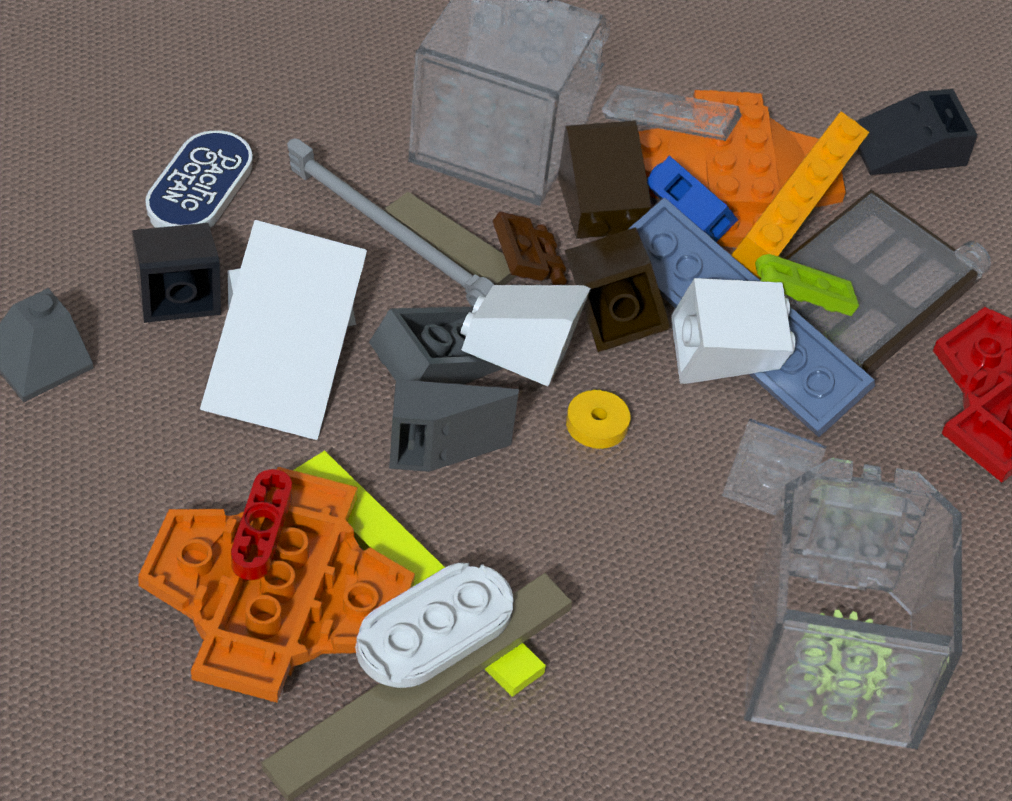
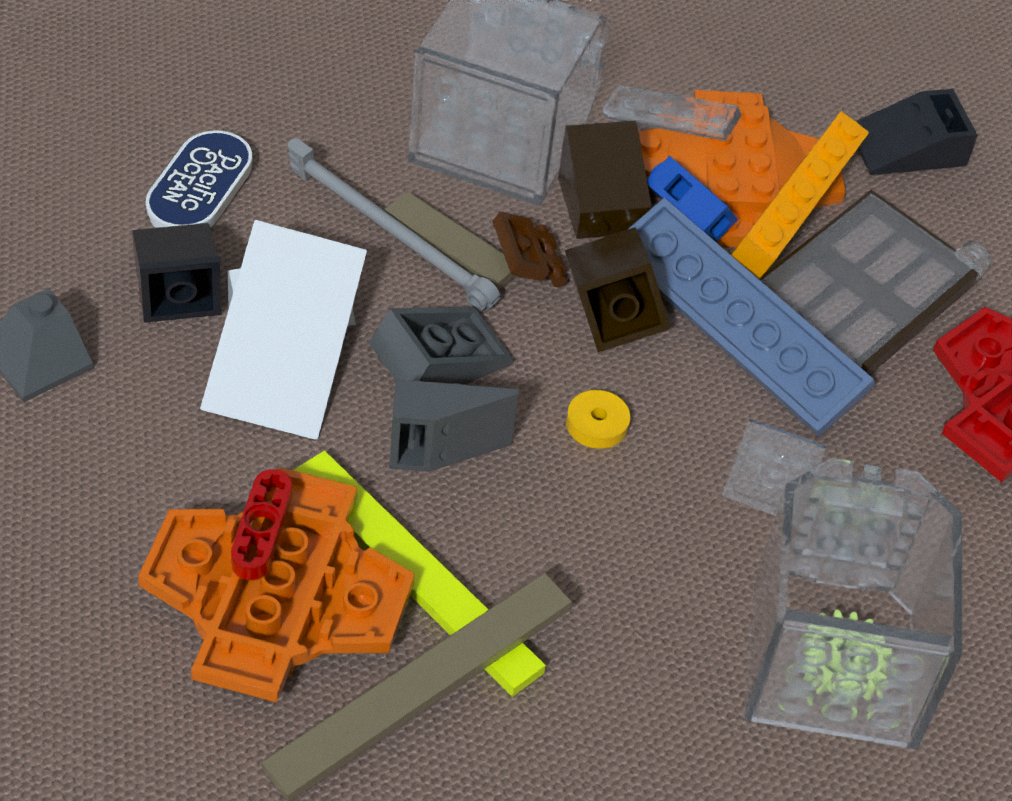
(434, 625): white tile -> none
(525, 327): white slope -> none
(731, 329): white slope -> none
(808, 284): lime plate -> none

